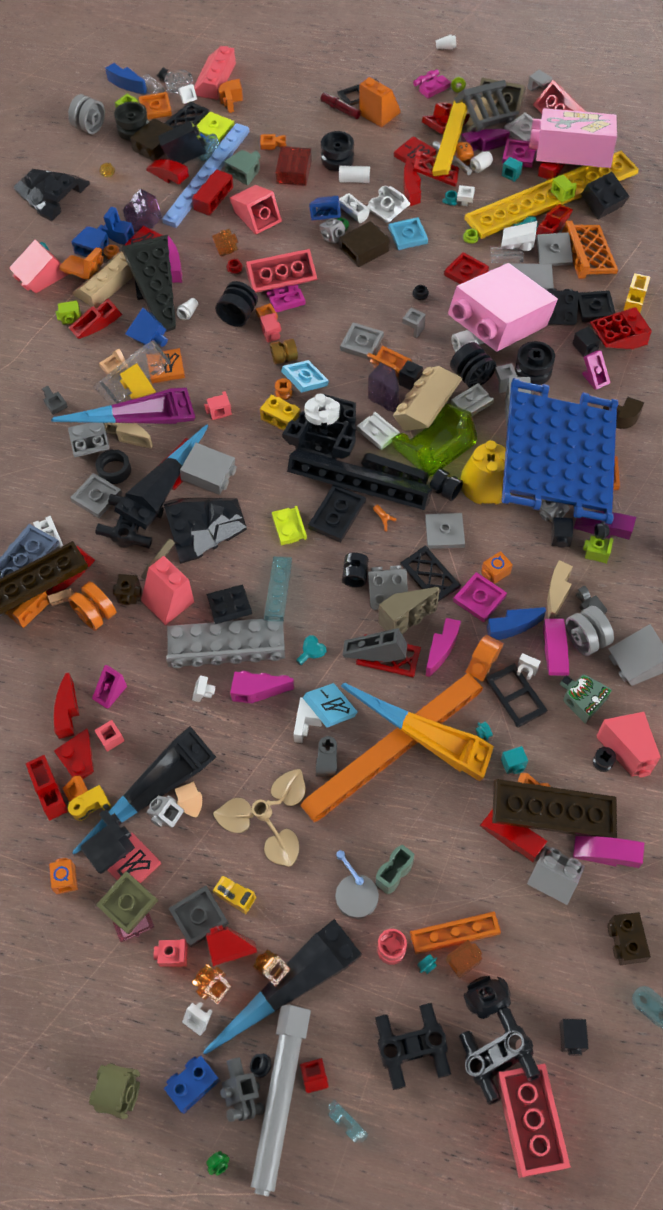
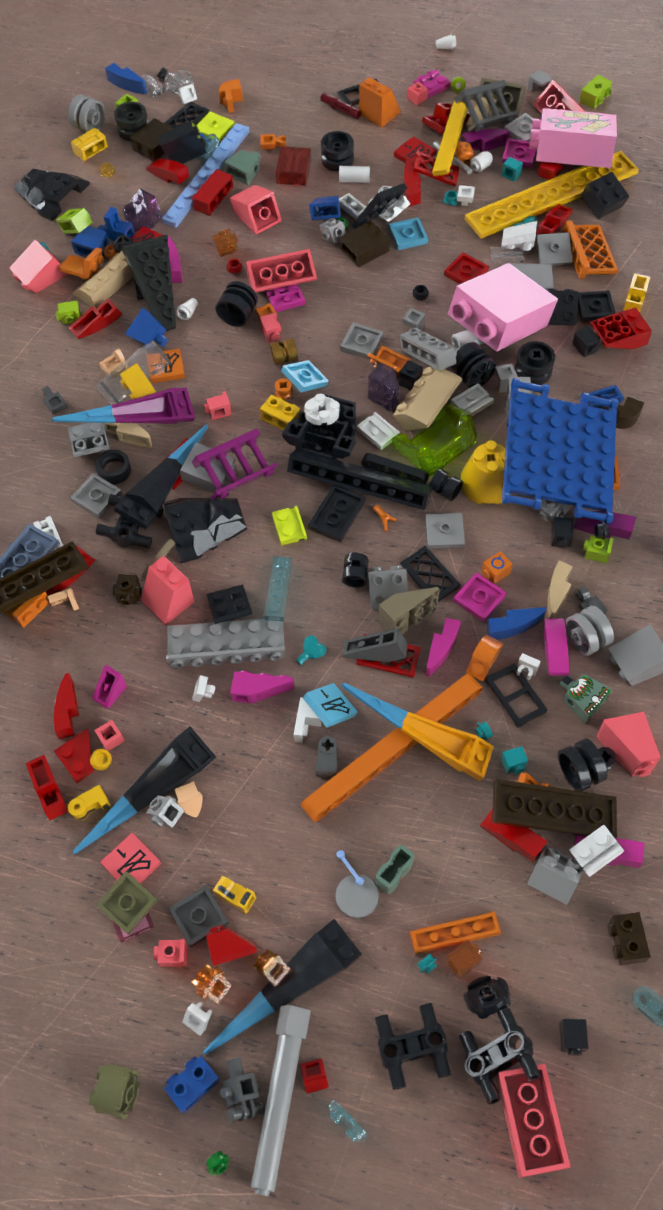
(63, 876): orange brick -> none
(74, 220): none -> lime brick
(74, 788): orange plate -> none
(89, 144): none -> yellow brick
(92, 605): orange wheel -> none
(100, 759): none -> yellow tile
(108, 844): black bracket -> none
(122, 240): none -> black wheel
(156, 105): orange tile -> none
(215, 72): coral slope -> none
(234, 446): none -> magenta fence
(235, 816): tan plant -> none
(260, 1065): black plate -> none
(380, 204): none -> black plate
(392, 946): coral wheel -> none
(417, 93): none -> coral plate
(428, 349): none -> light grey brick
(471, 236): lime plate -> none
(563, 188): lime brick -> none
(582, 765): none -> black wheel
(595, 91): none -> lime brick
(596, 370): dark pink slope -> none
(596, 850): none -> white plate
(604, 394): none -> blue tile

